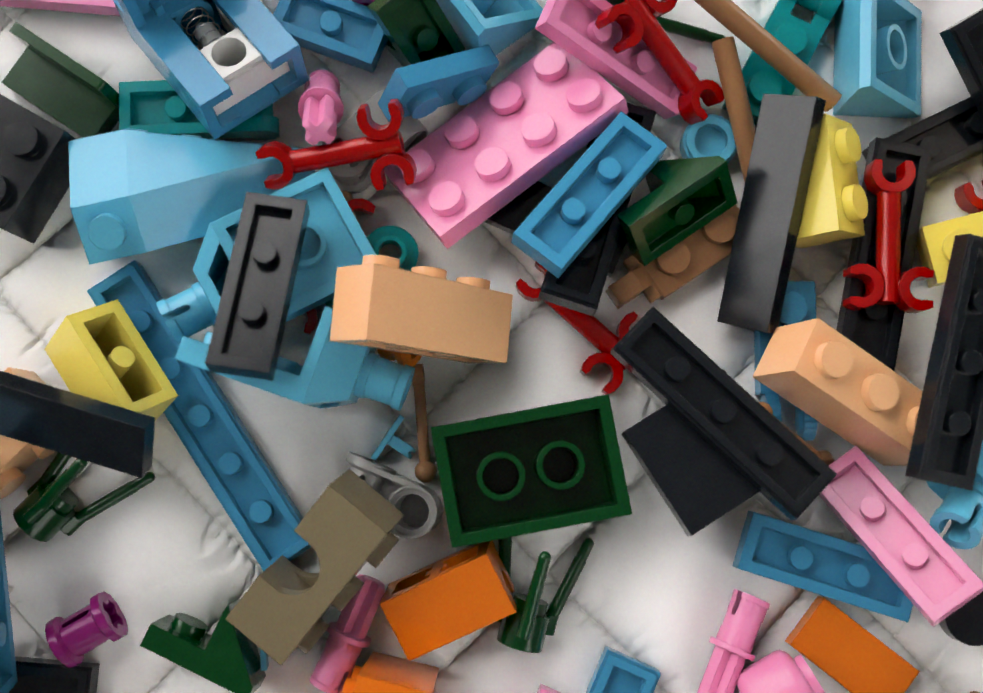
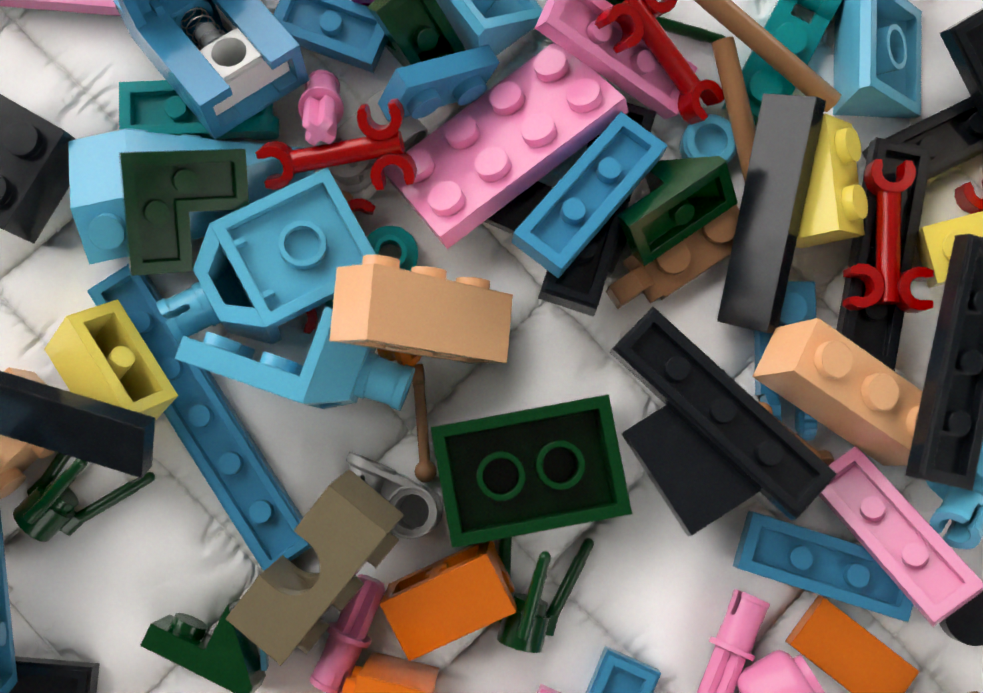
(62, 87): dark green panel -> none
(86, 629): magenta bush -> none
(161, 192): none -> dark green plate
(258, 287): black plate -> none
(394, 441): medium azure piece -> none
(592, 330): red bar -> none

